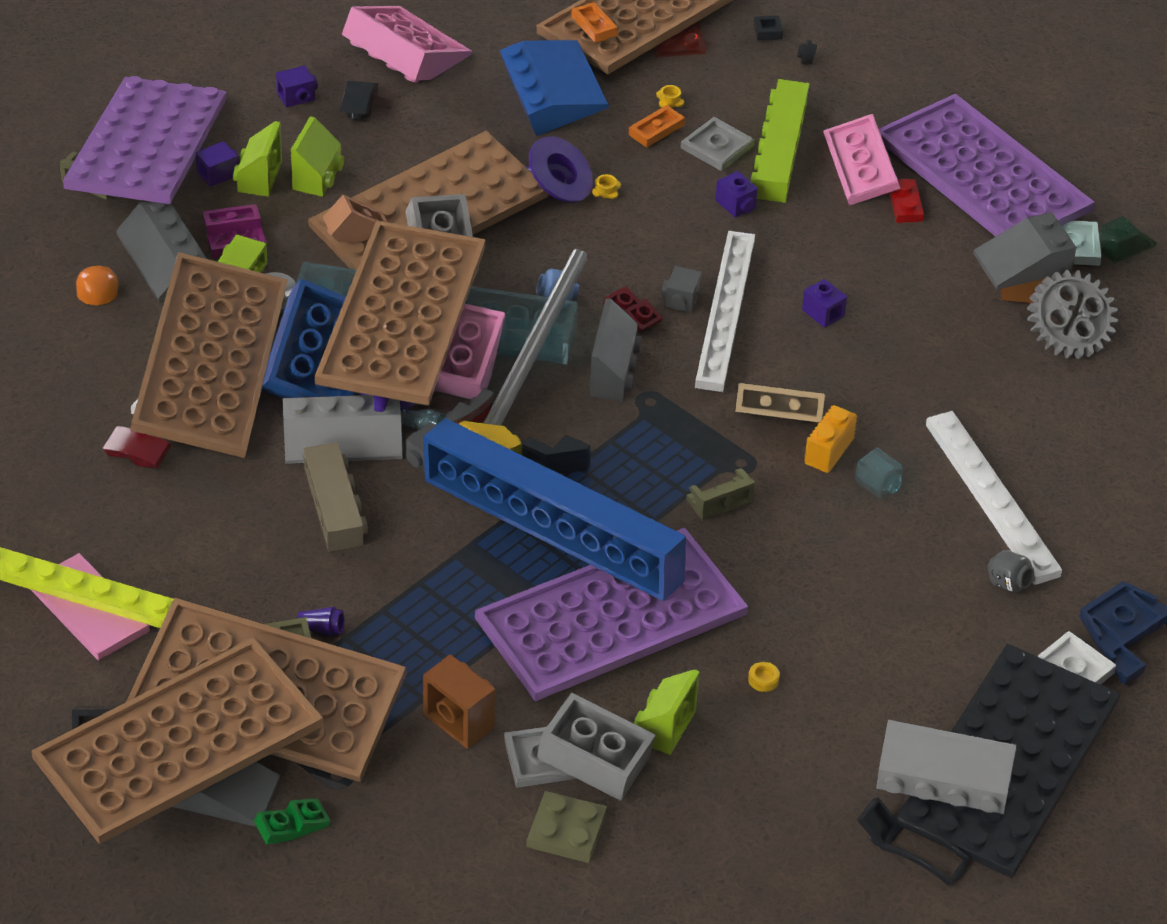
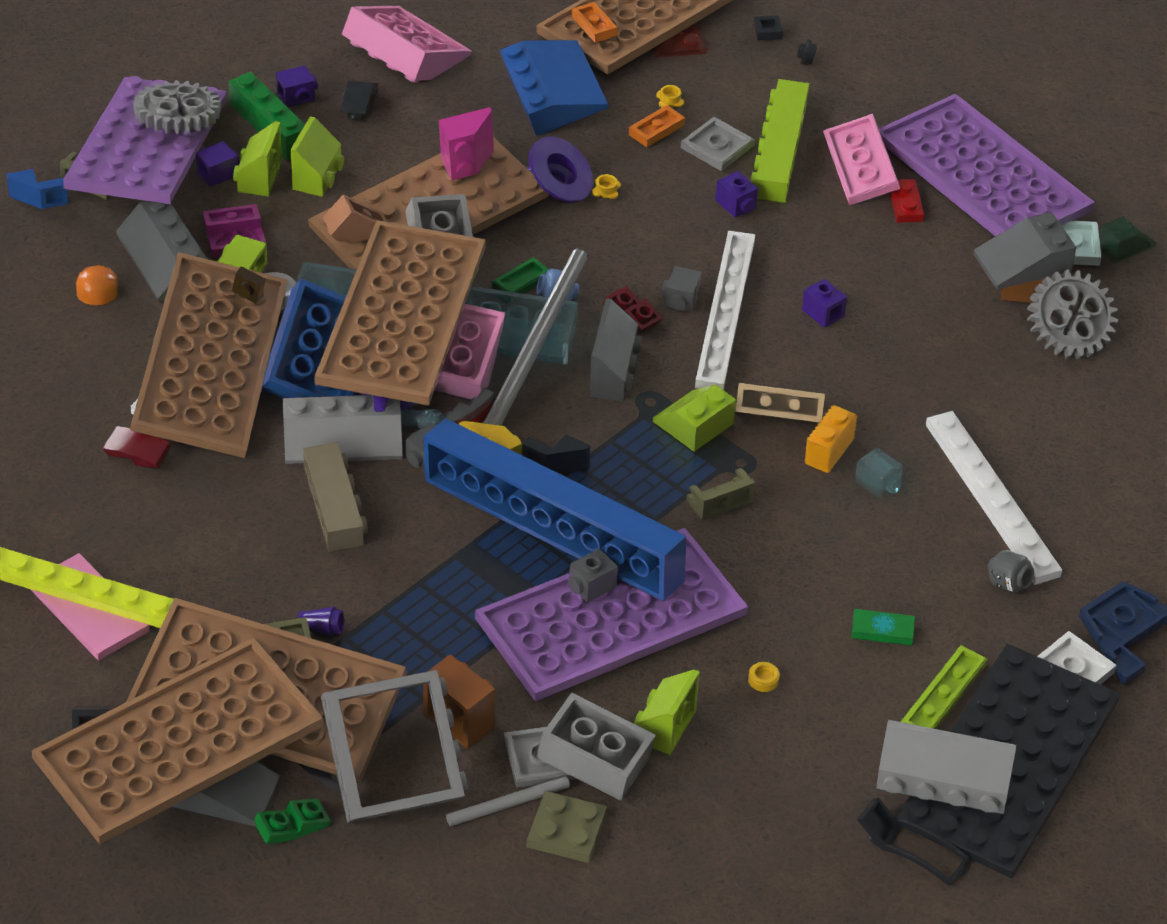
(45, 194): none -> blue slope
(177, 107): none -> light grey gear
(248, 285): none -> dark brown plate
(263, 108): none -> green brick
(342, 756): none -> light grey window
(466, 142): none -> dark pink slope
(507, 801): none -> light grey bar
(520, 278): none -> green tile
(593, 575): none -> dark grey brick
(698, 416): none -> lime slope
(882, 627): none -> green tile
(946, 689): none -> lime tile

